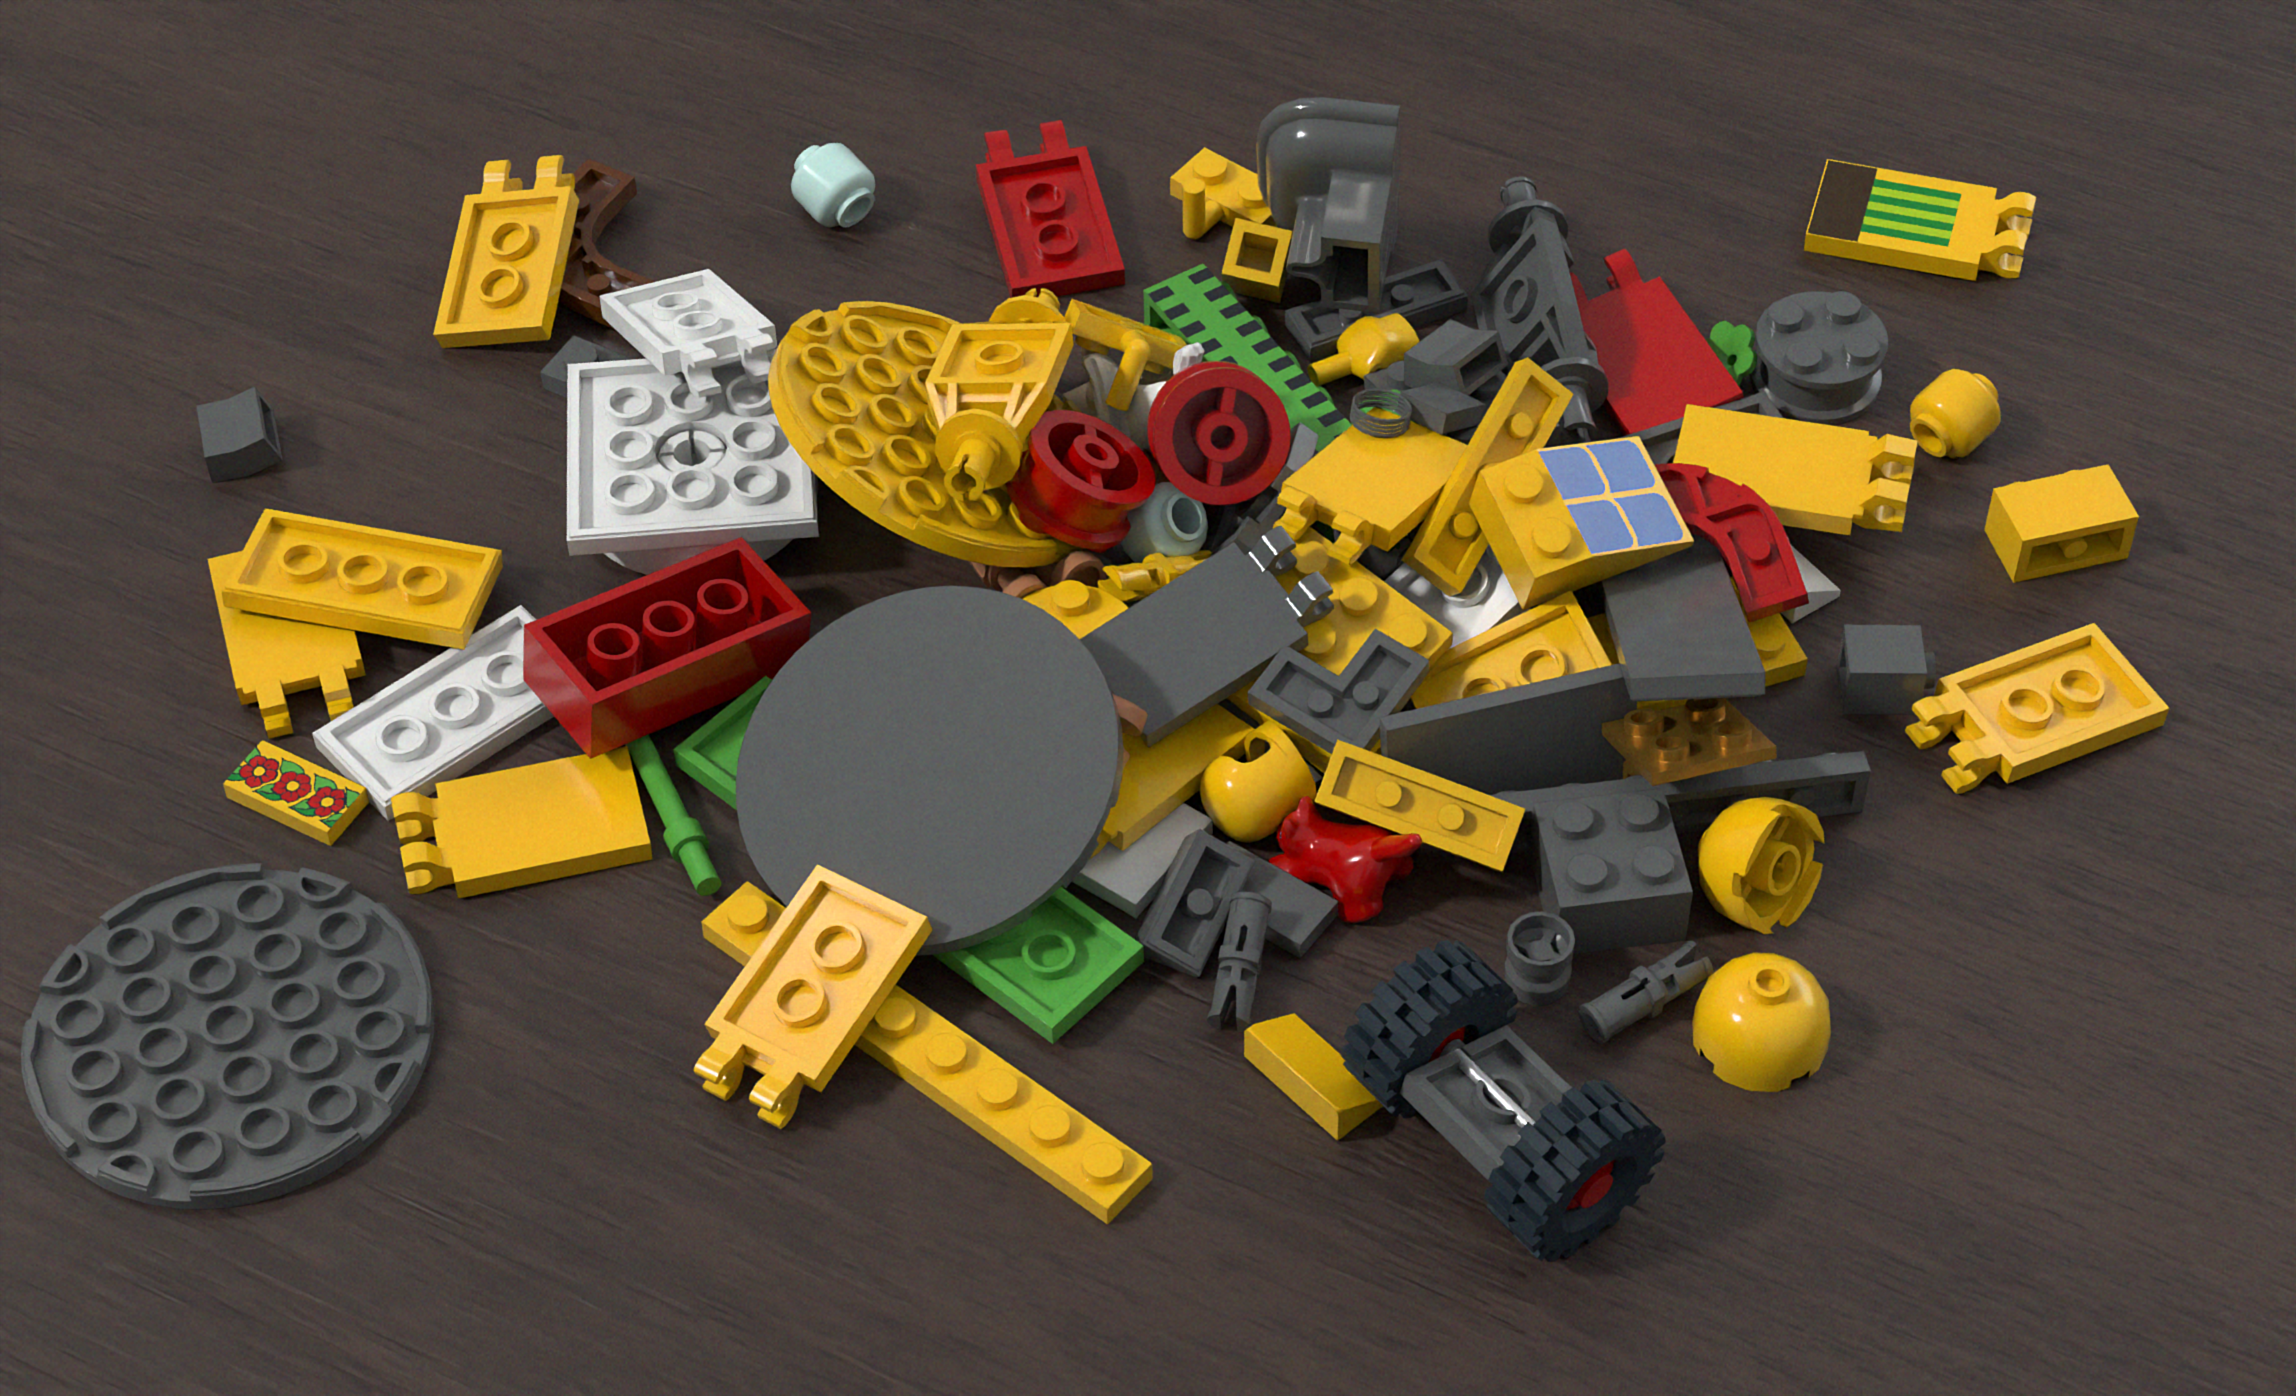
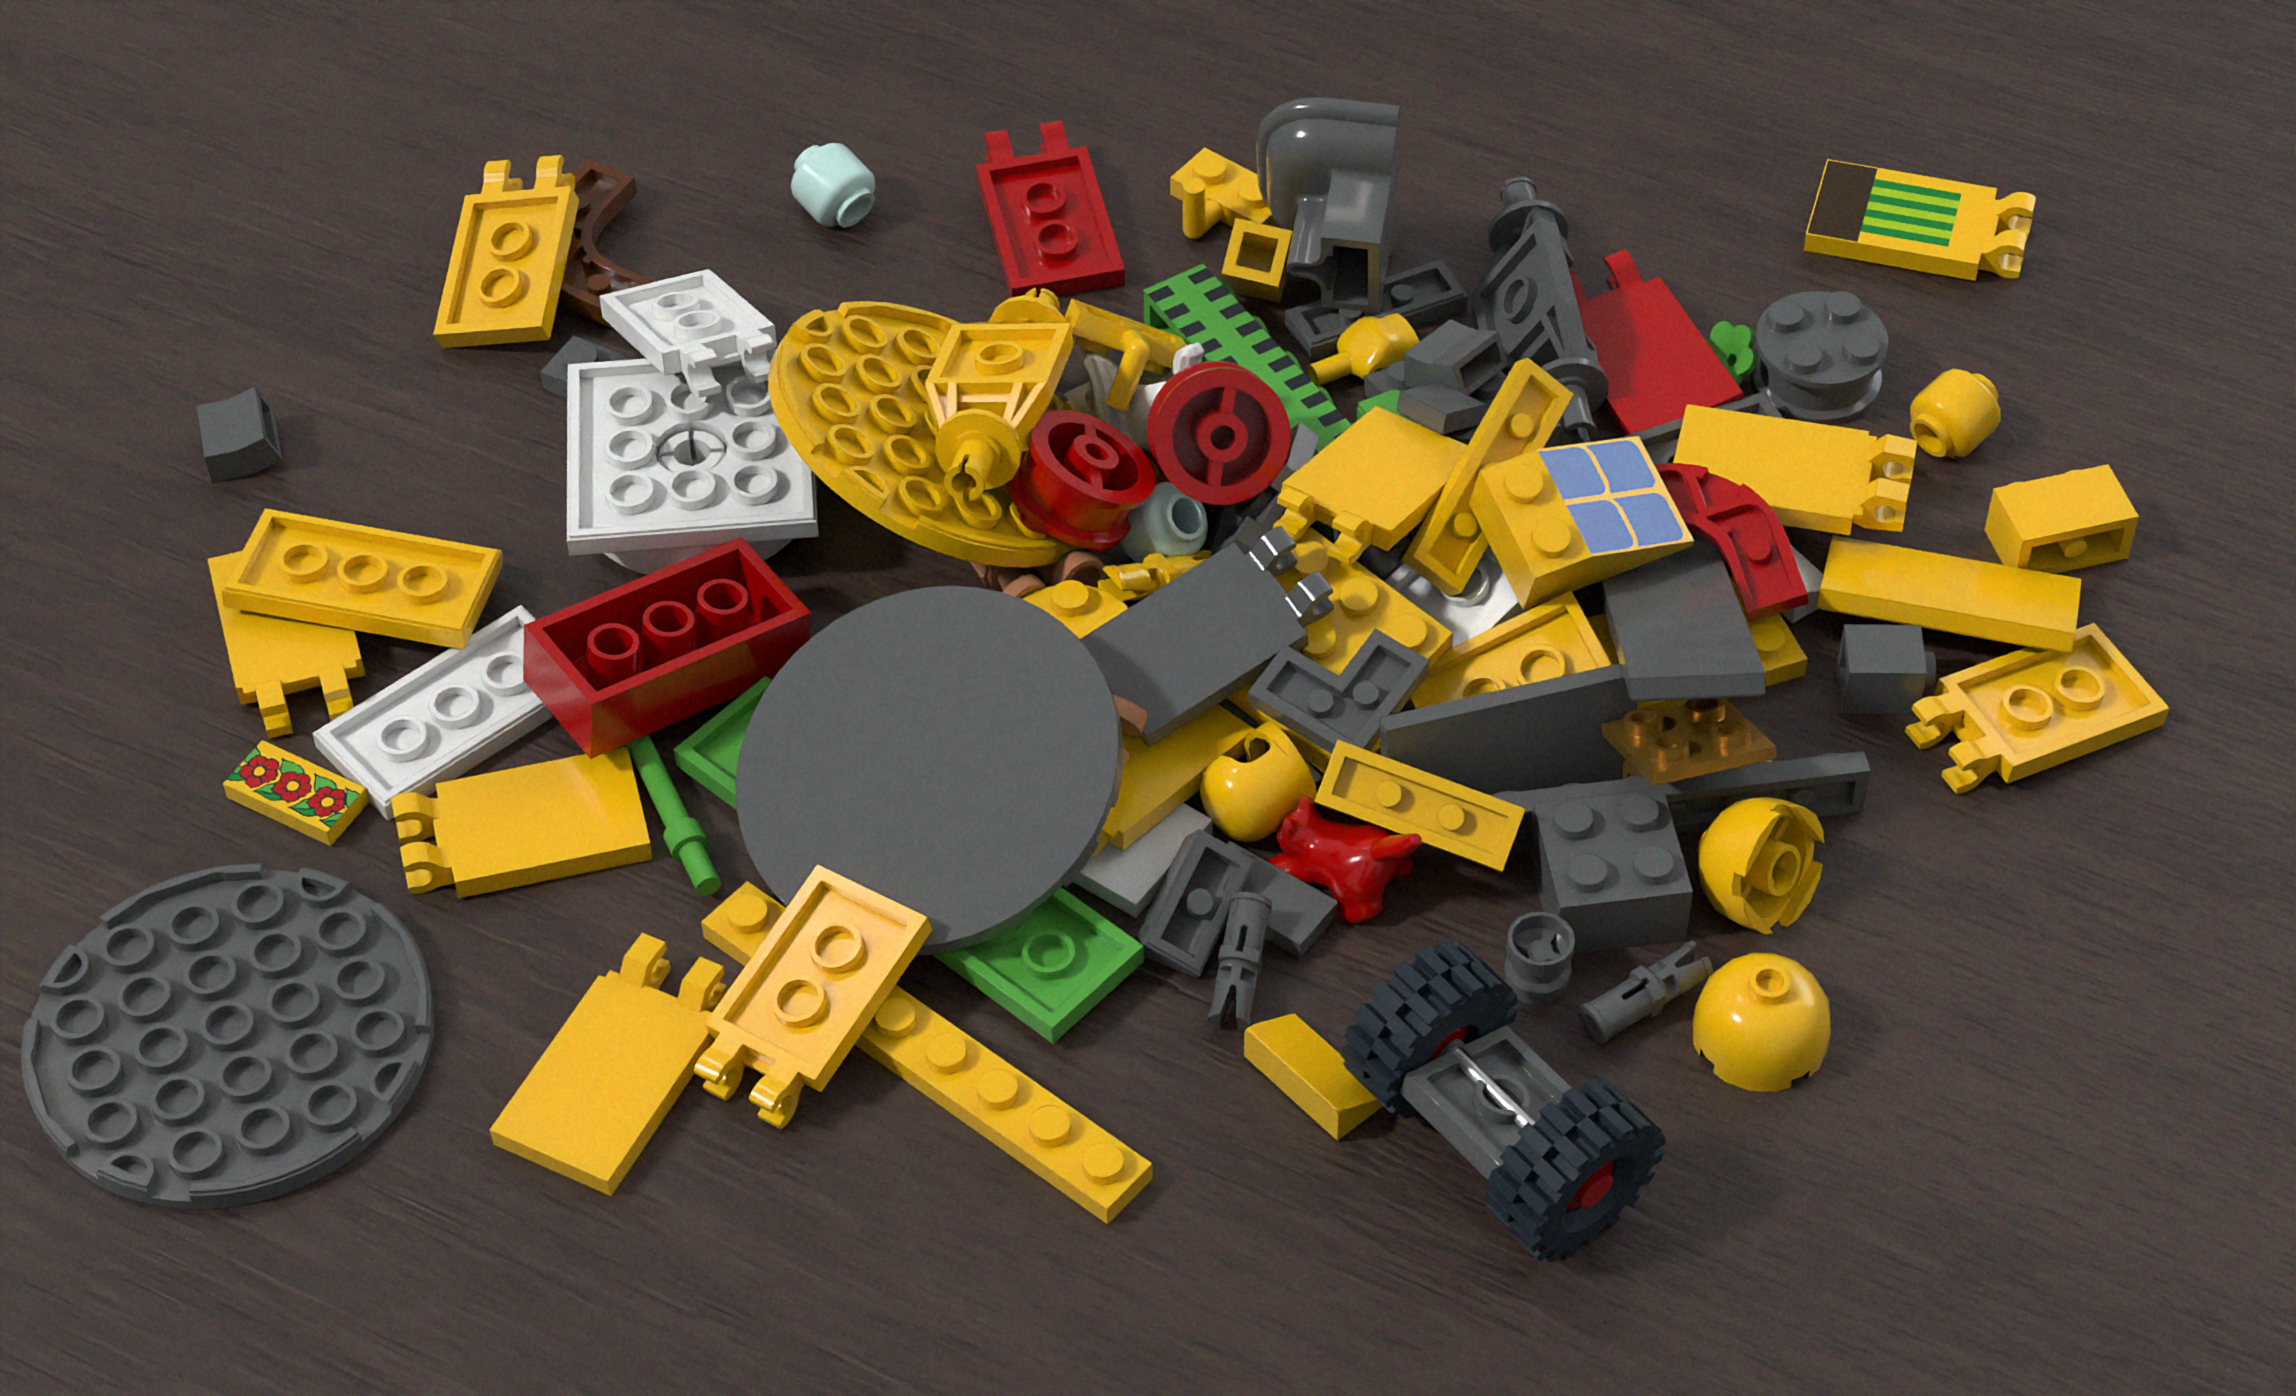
(613, 1069): none -> yellow tile
(1404, 420): dark grey axle -> none
(1950, 594): none -> yellow tile

